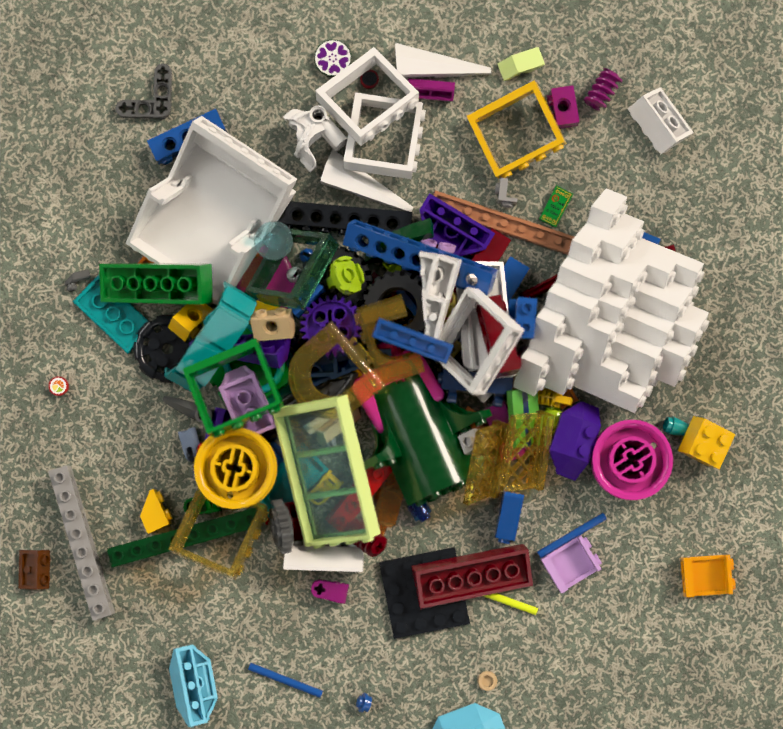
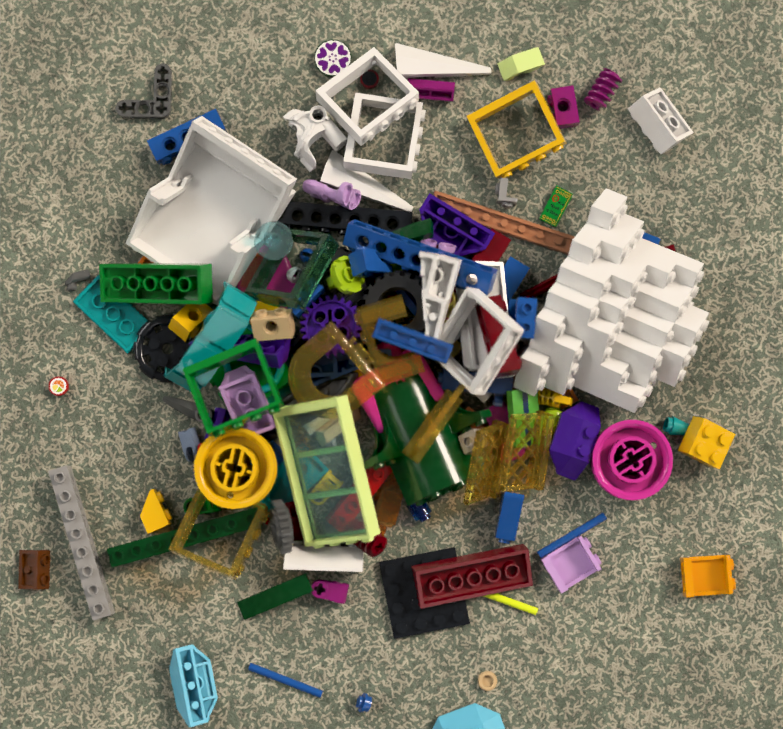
(275, 596): none -> dark green slope
(344, 196): none -> lavender piece
(367, 264): none -> blue arch
(433, 424): none -> clear yellow fence

